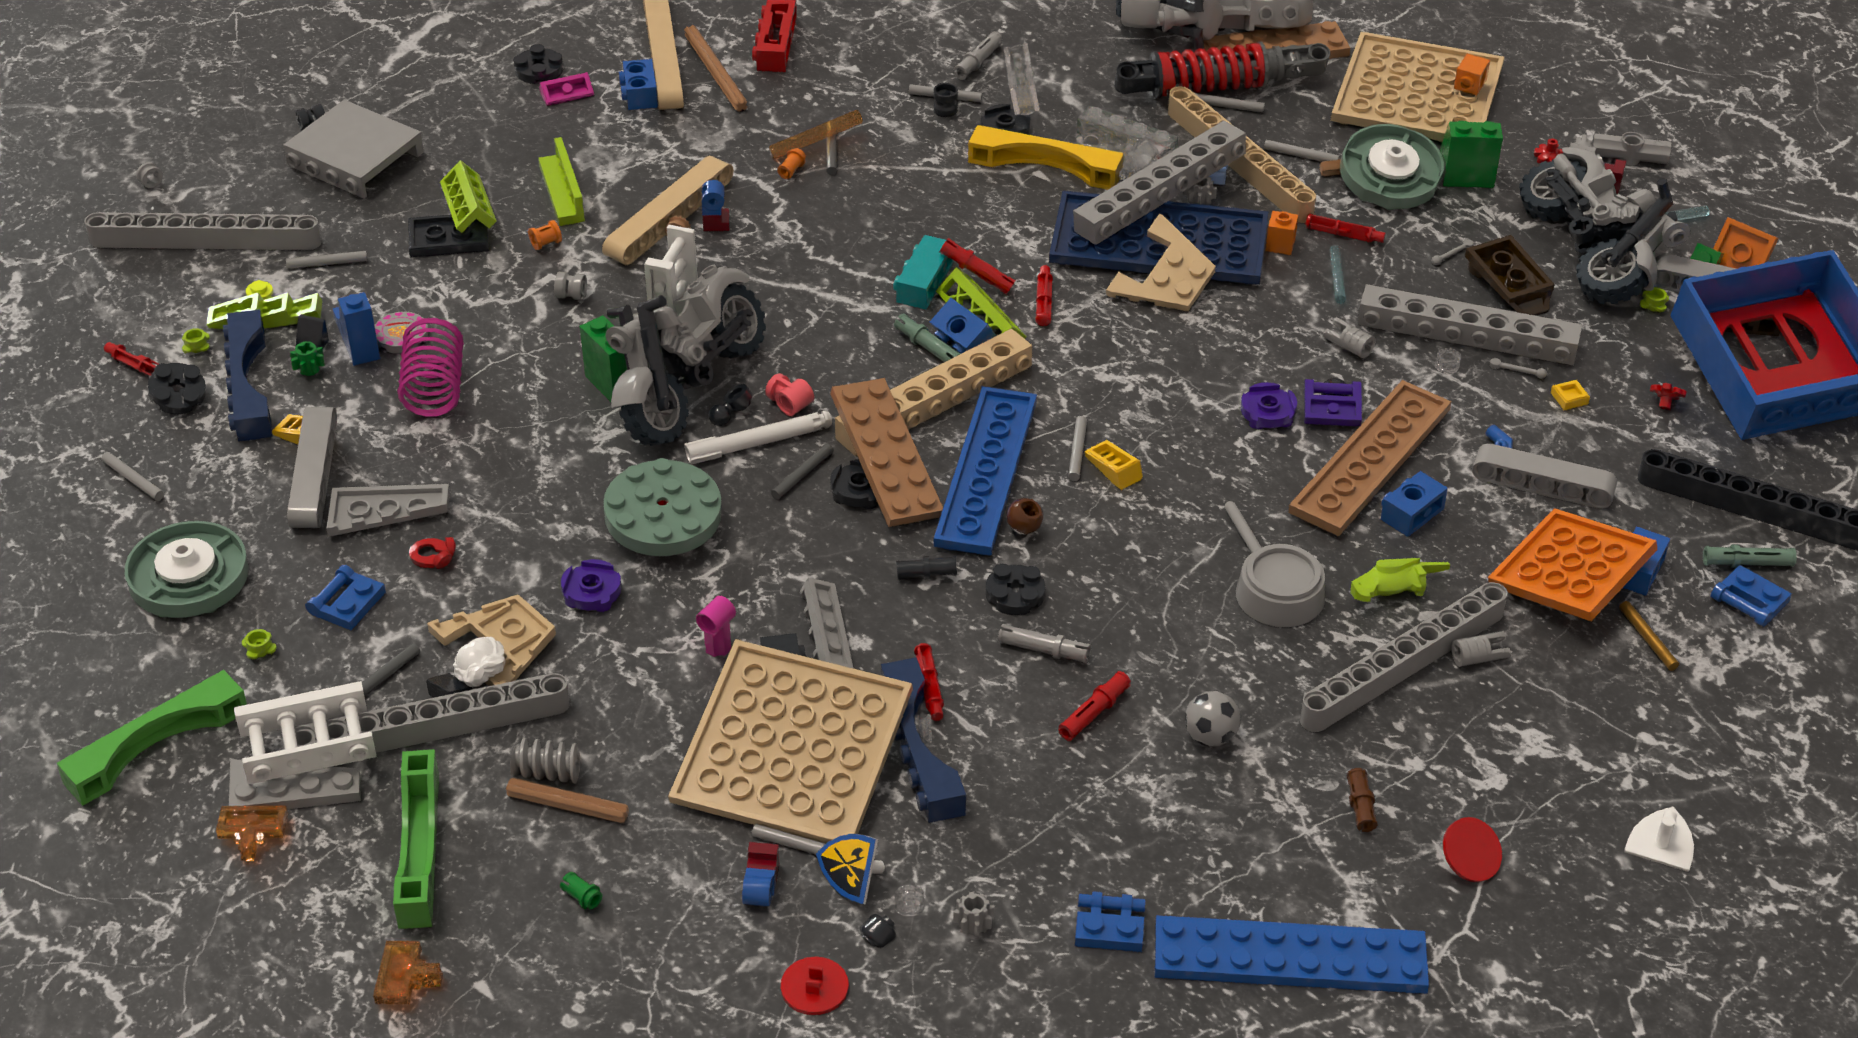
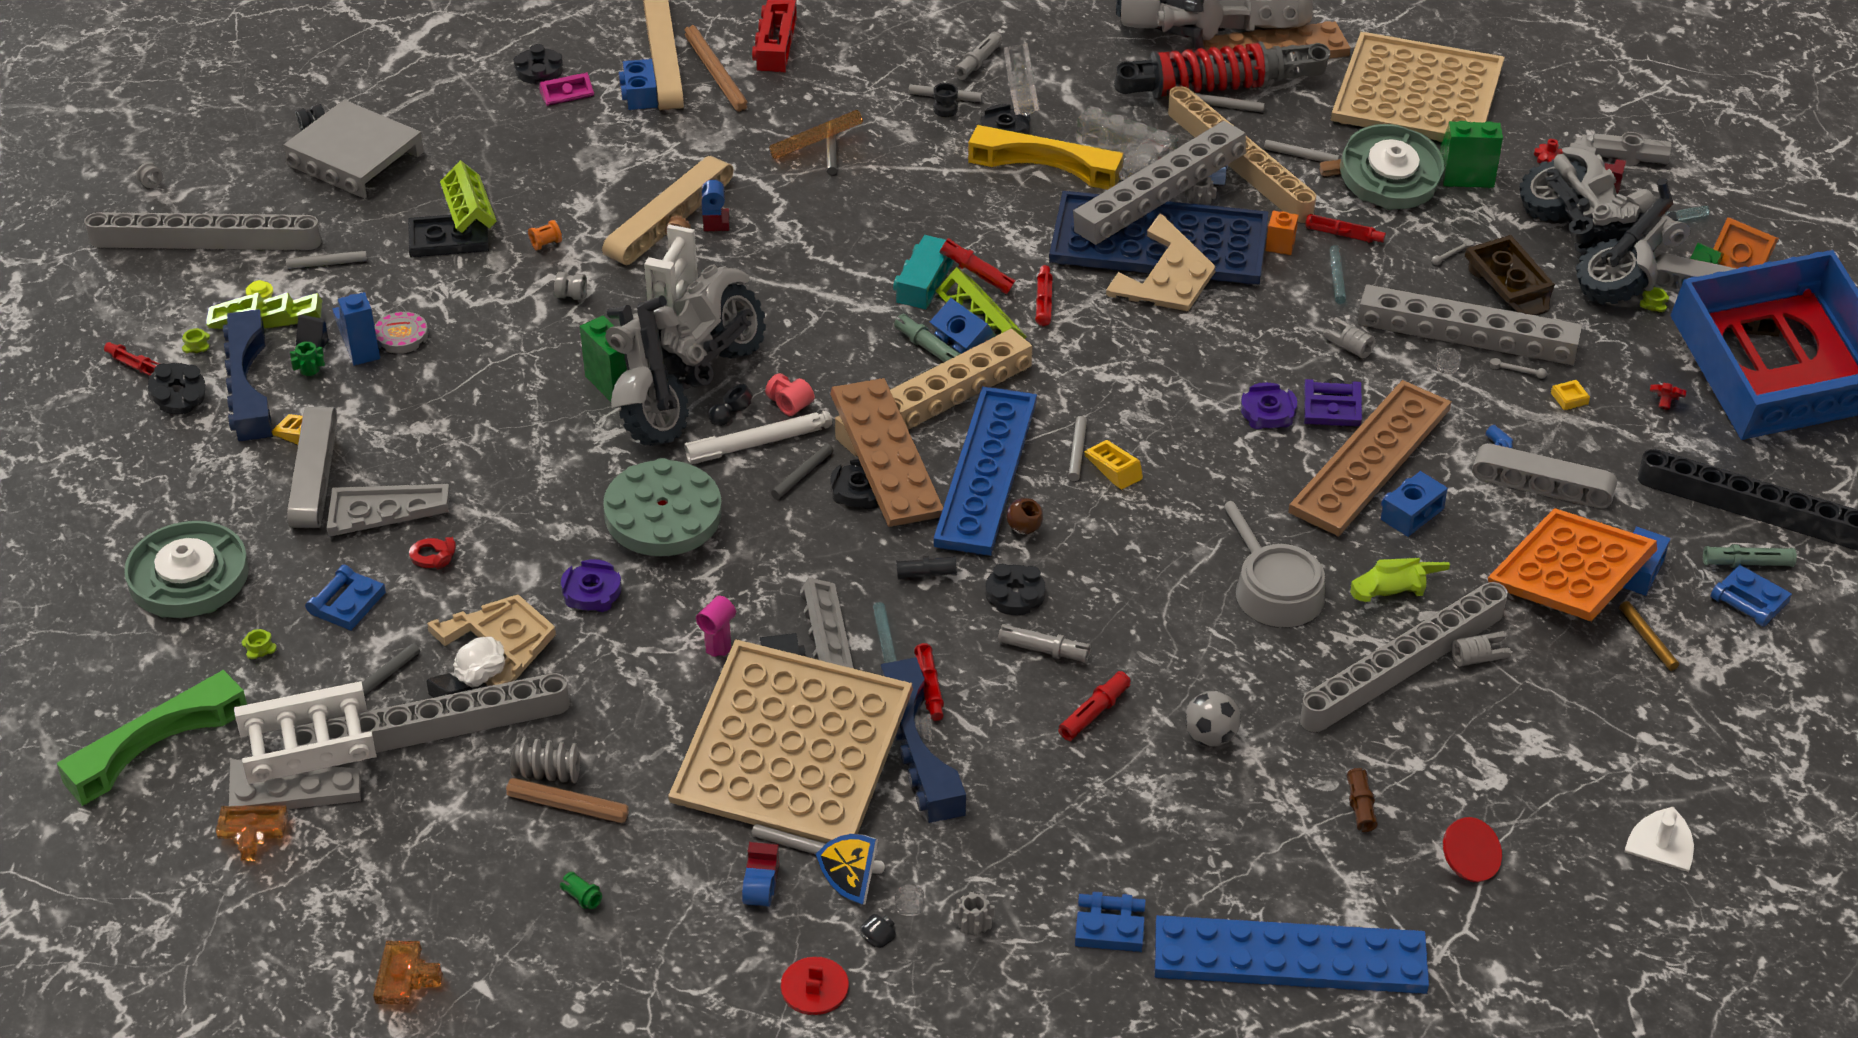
(131, 475): light grey bar -> none
(418, 840): bright green arch -> none
(454, 372): dark pink piece -> none
(562, 185): lime fence -> none
(794, 159): orange pin -> none
(884, 632): none -> clear light blue bar
(1471, 74): orange brick -> none

